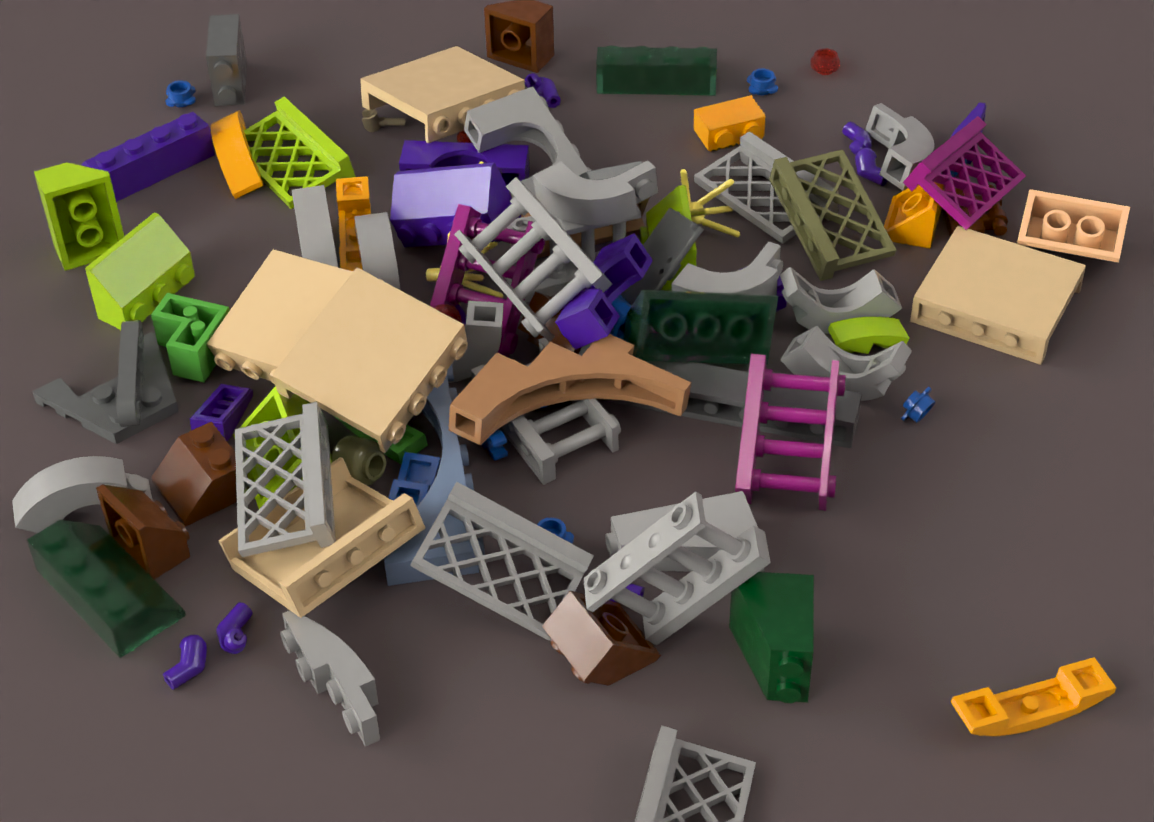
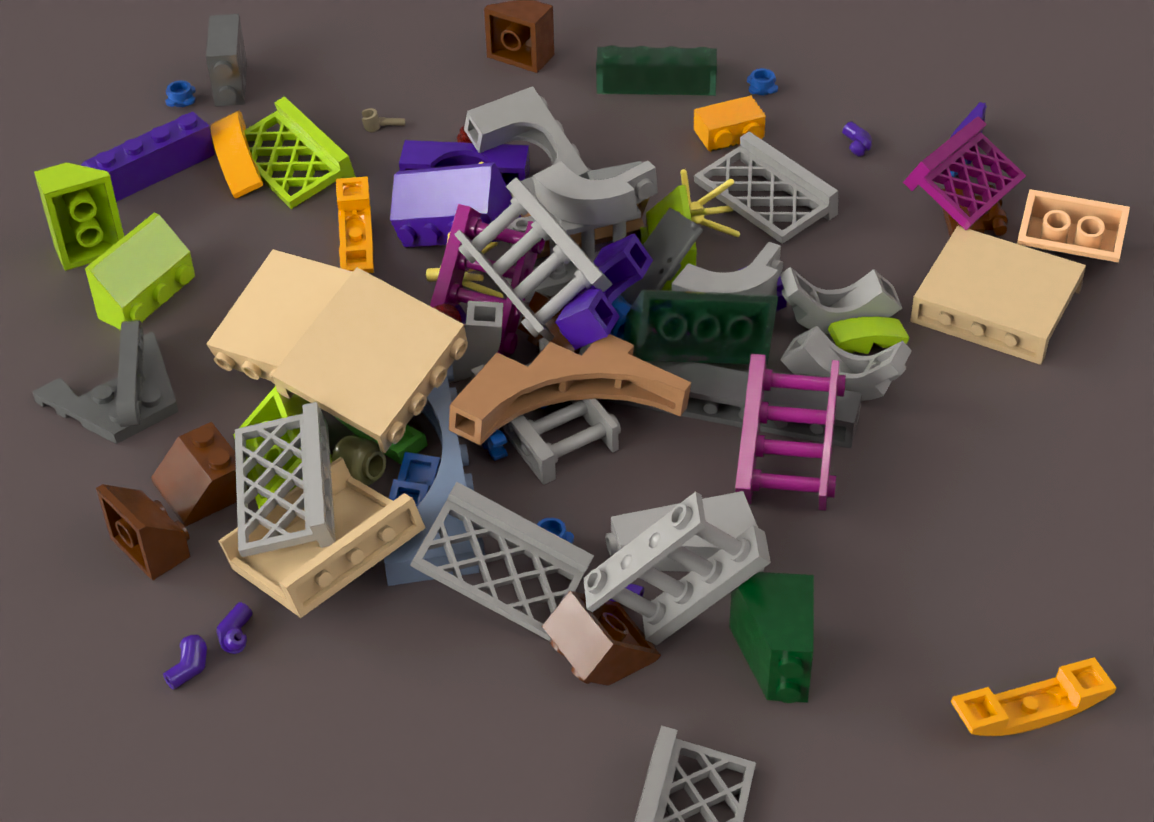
(67, 487): light grey arch -> none
(103, 584): clear green slope -> none
(184, 329): bright green brick -> none
(223, 414): dark purple slope -> none
(314, 225): light grey slope -> none
(335, 668): light grey slope -> none
(377, 247): light grey arch -> none
(439, 89): tan panel -> none
(544, 87): dark purple arm -> none
(809, 227): olive fence -> none
(825, 61): clear red plate -> none
(867, 167): dark purple arm -> none
(907, 142): light grey arch -> none
(913, 217): light orange slope -> none
(918, 405): blue plate -> none

